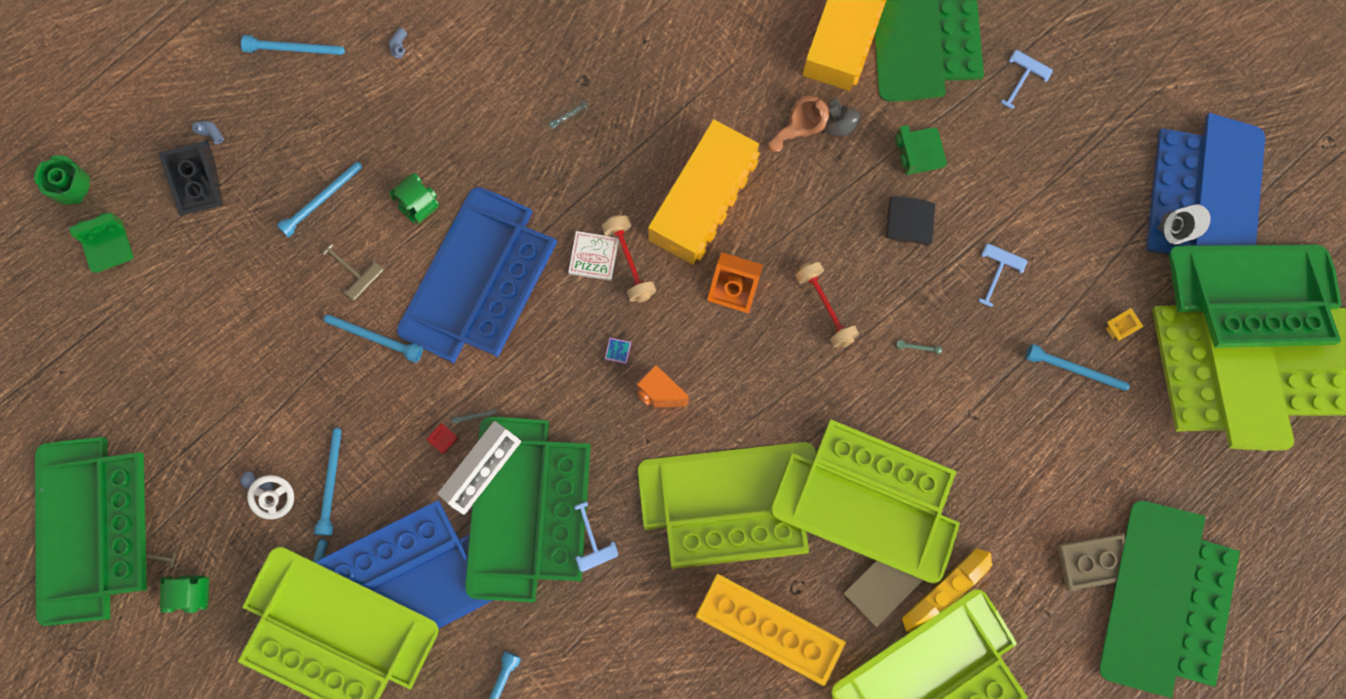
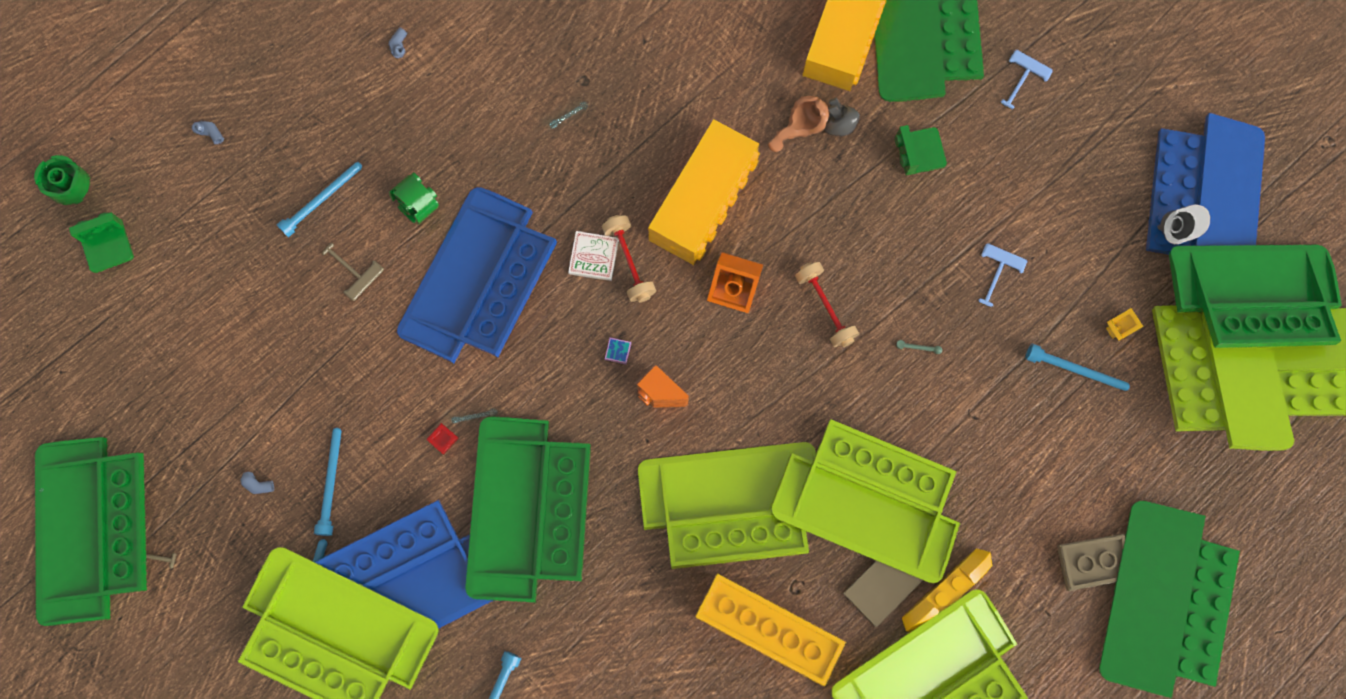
(184, 593): green brick -> none
(192, 177): black slope -> none
(251, 44): dark azure piece -> none
(270, 505): white piece -> none
(412, 352): dark azure piece -> none
(479, 467): white brick -> none
(598, 556): light blue piece -> none
(910, 220): black slope -> none

